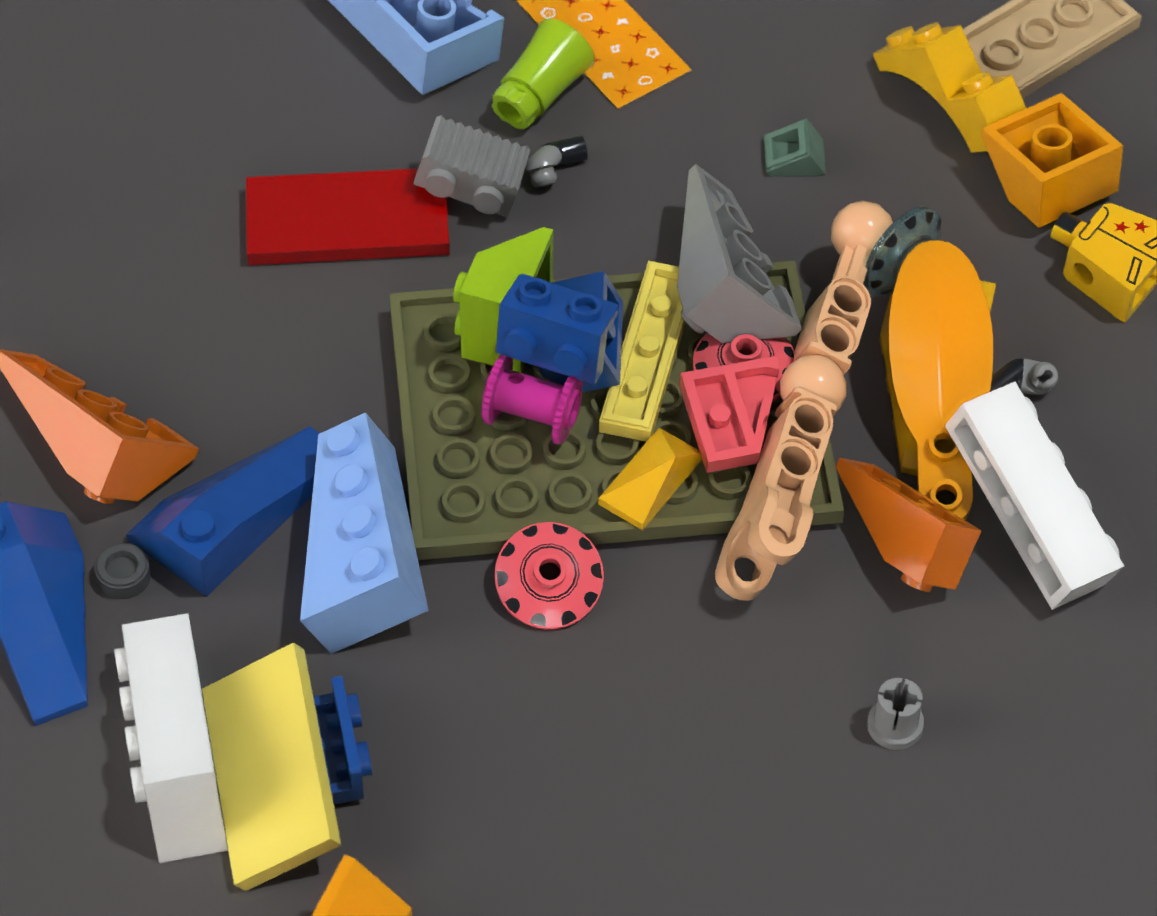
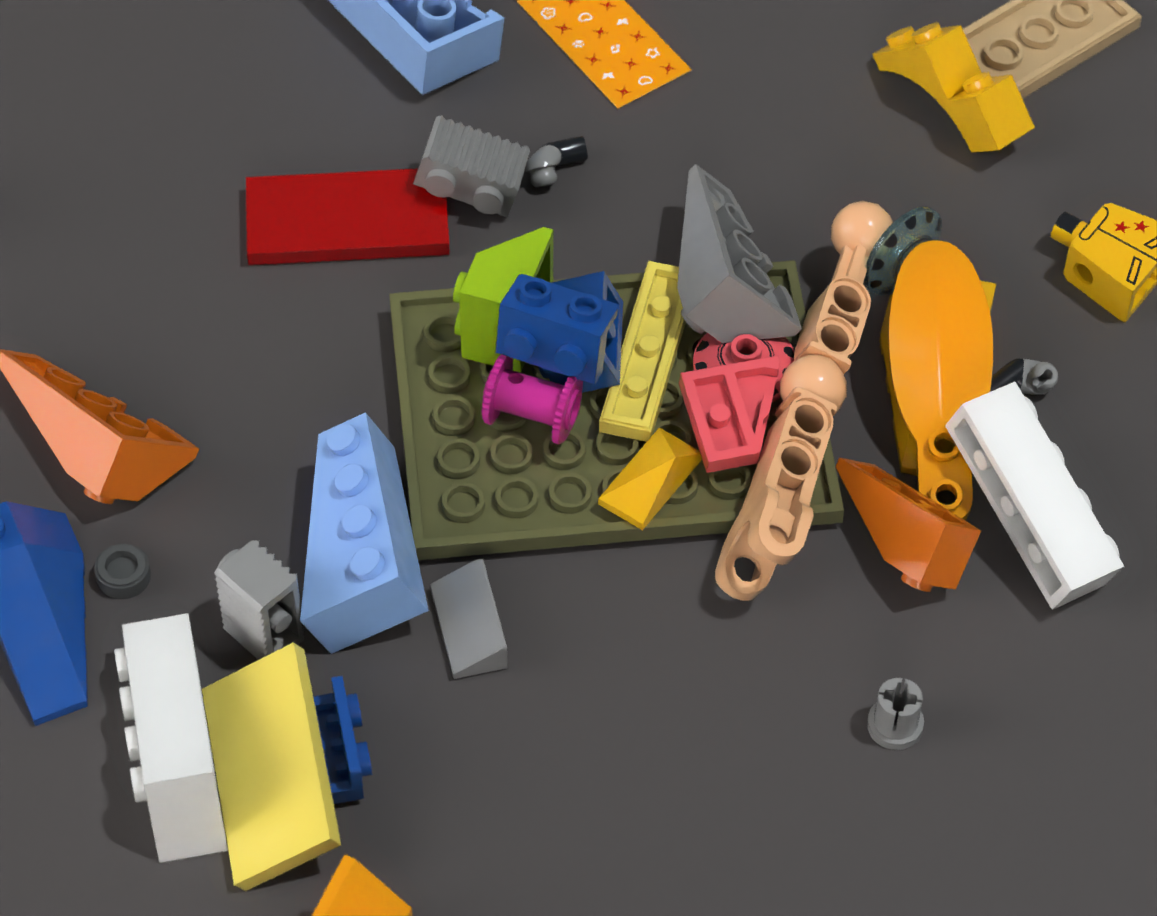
(227, 516): blue wedge -> none
(259, 600): none -> light grey brick
(469, 621): none -> light grey slope
(542, 73): lime plant -> none
(542, 601): coral dish -> none
(795, 151): sand green slope -> none
(1053, 159): light orange slope -> none

